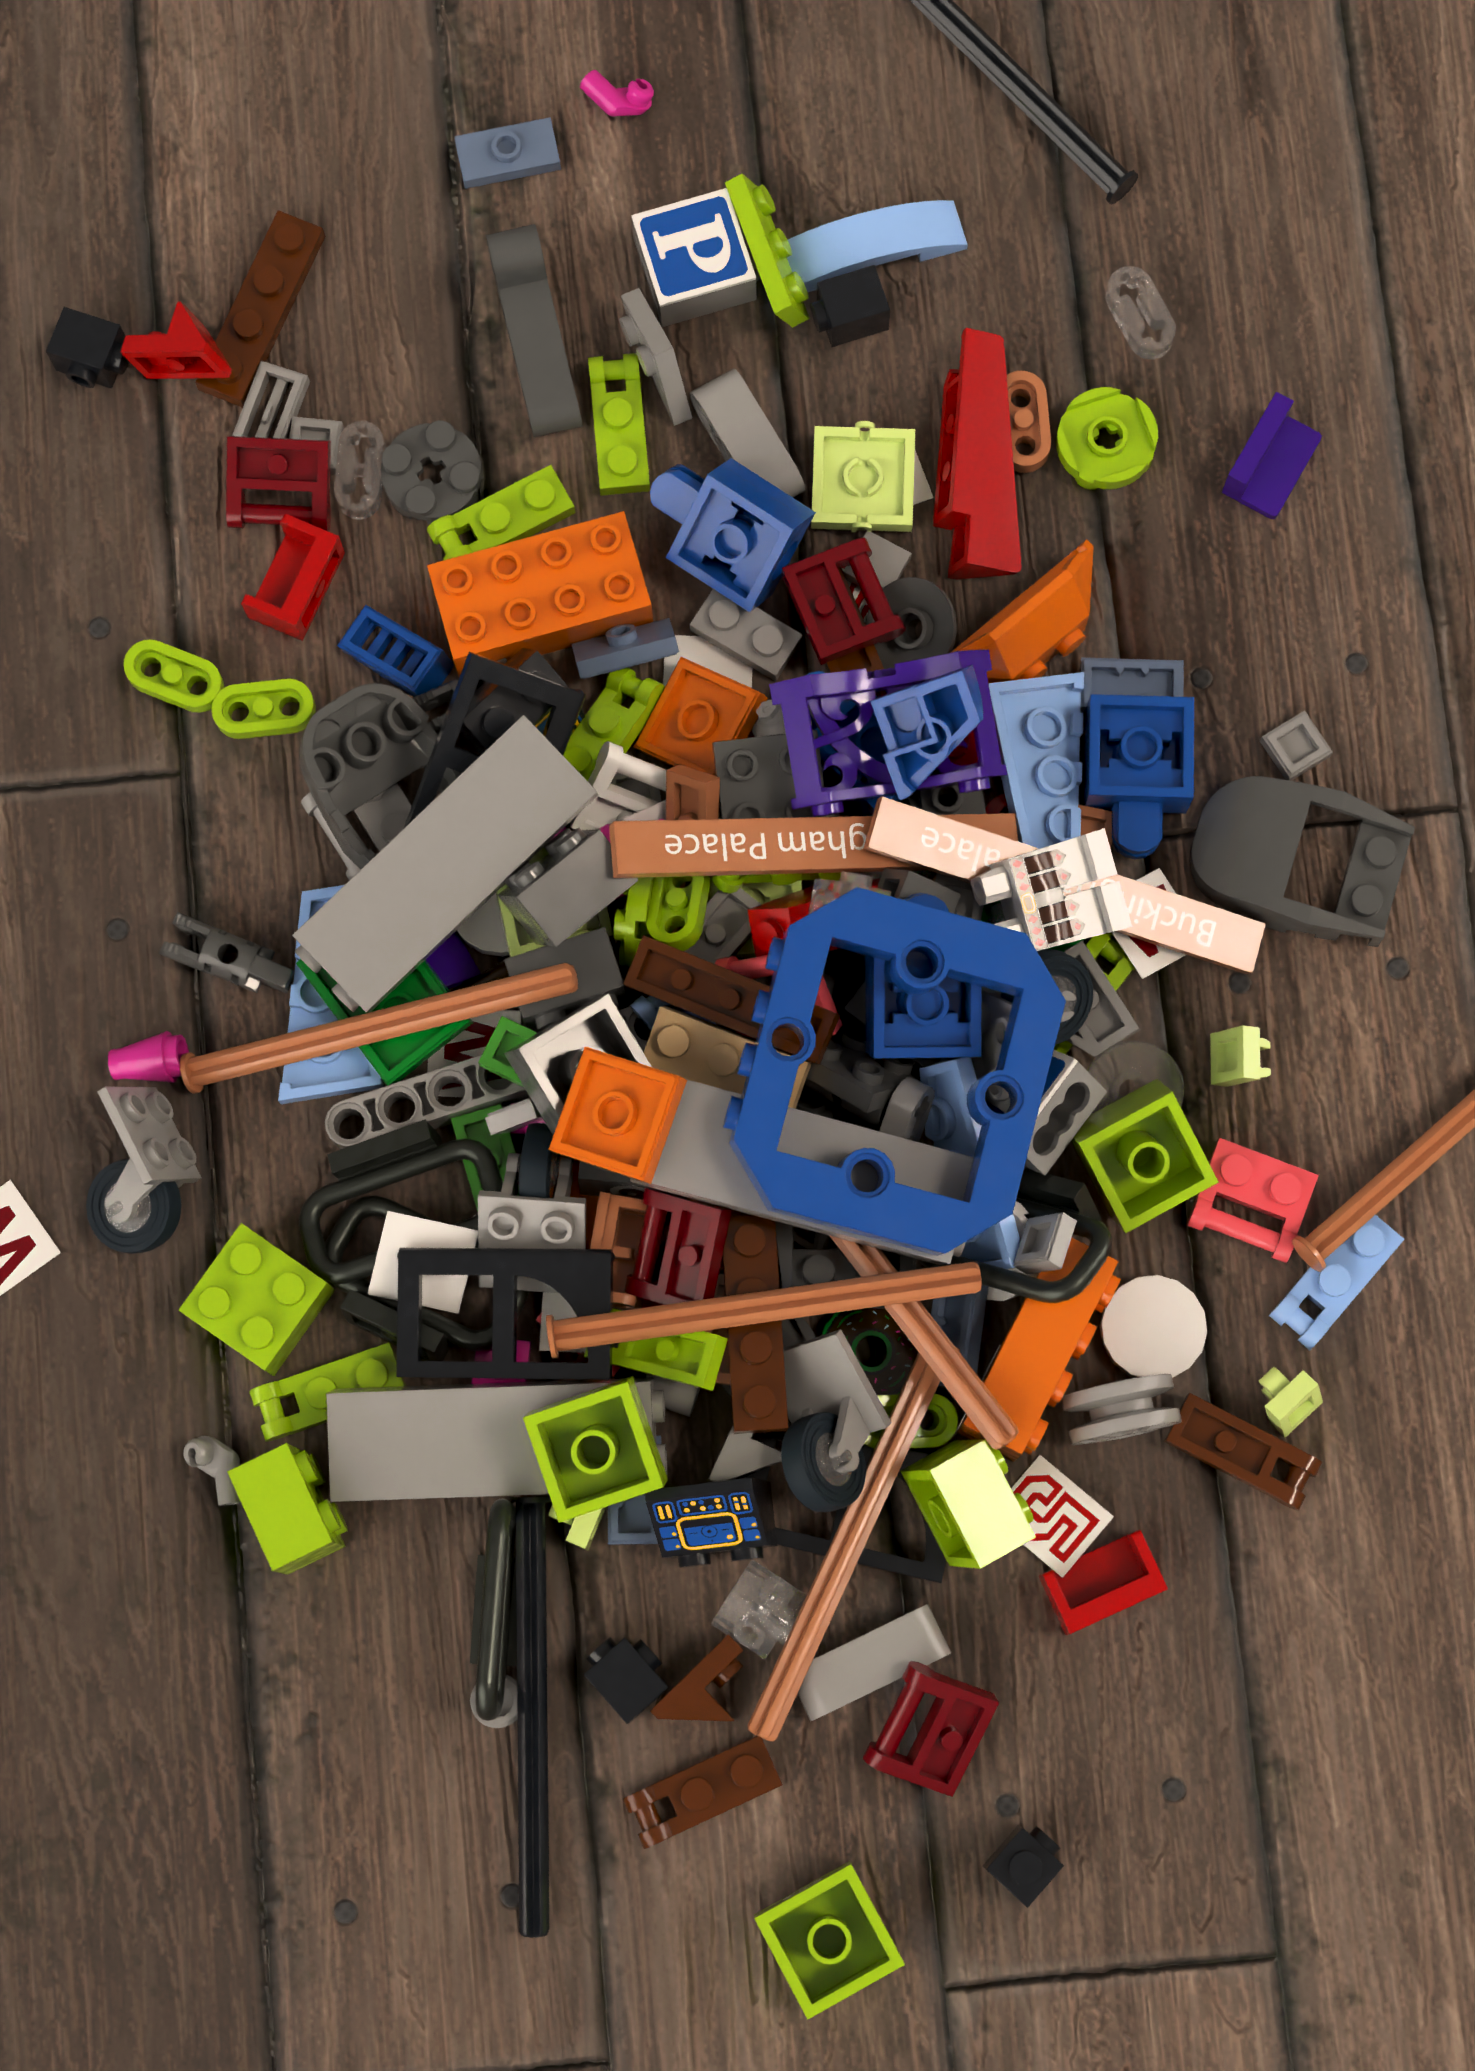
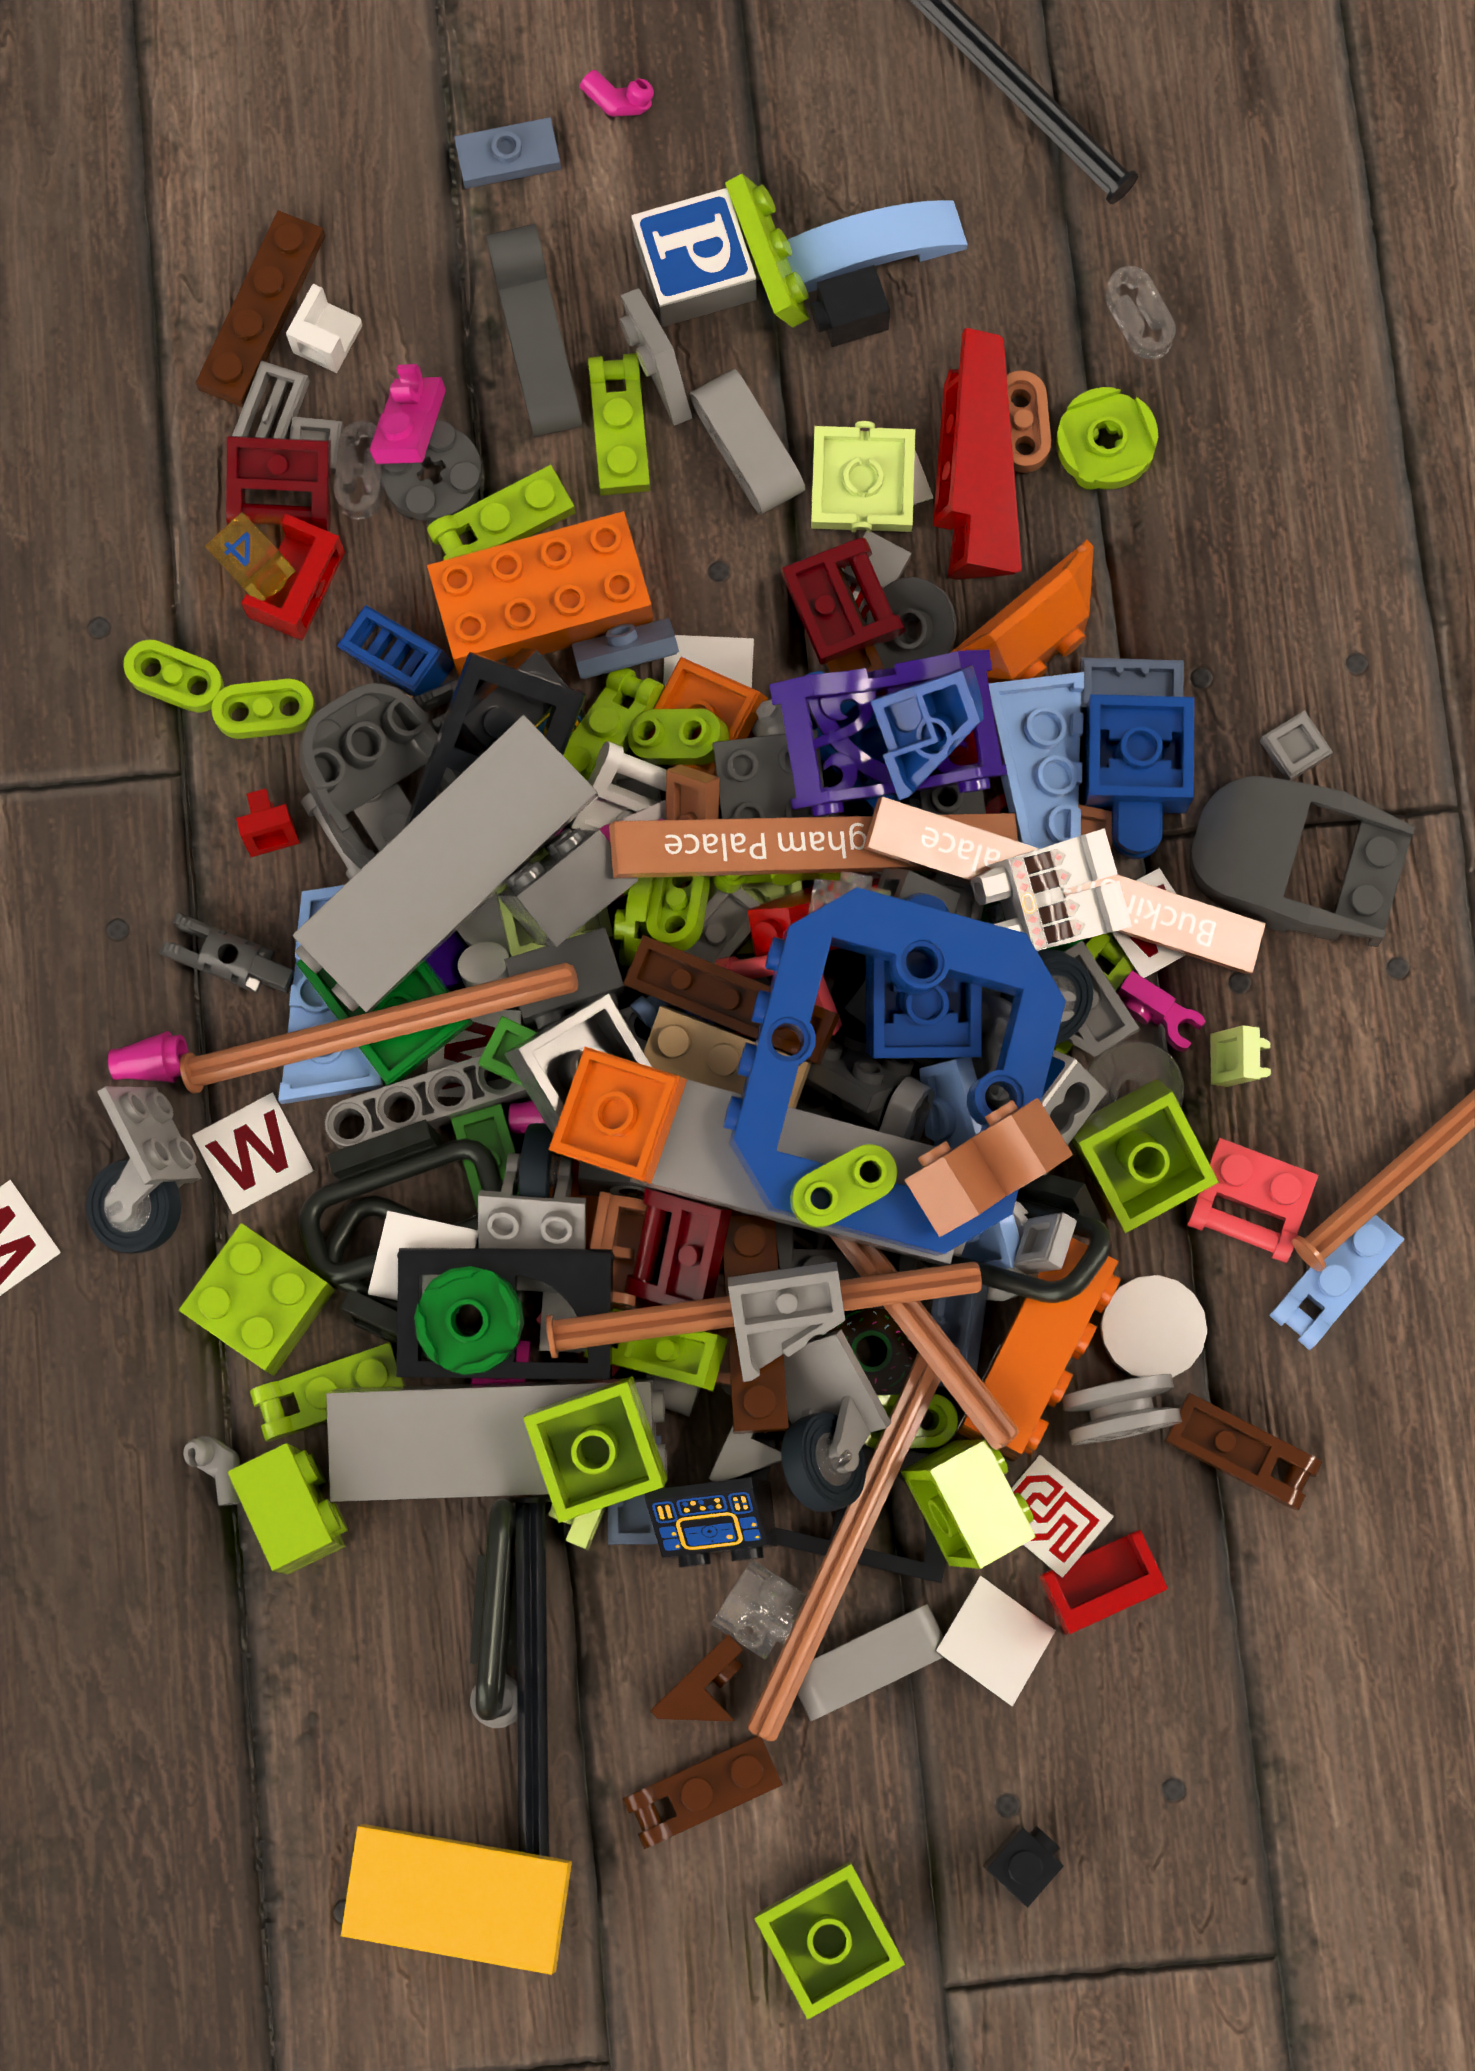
(87, 349): black brick -> none
(180, 354): red slope -> none
(250, 558): none -> clear yellow brick
(252, 1153): none -> white sticker
(267, 826): none -> red tile
(322, 331): none -> white panel
(408, 417): none -> dark pink plate
(456, 1898): none -> yellow tile
(483, 963): none -> white tile
(500, 1314): none -> green tile
(513, 1117): light grey tile -> none
(626, 1676): black brick -> none
(673, 736): none -> lime plate
(716, 542): blue brick -> none
(746, 635): light grey plate -> none
(782, 1311): none -> light grey wing
(845, 1186): none -> lime plate
(946, 1736): dark red plate -> none
(988, 1166): none -> nougat brick
(996, 1640): none -> white sticker
(1150, 1003): none -> dark pink plate
(1272, 460): dark purple panel -> none
(1289, 1401): yellowish green tile -> none

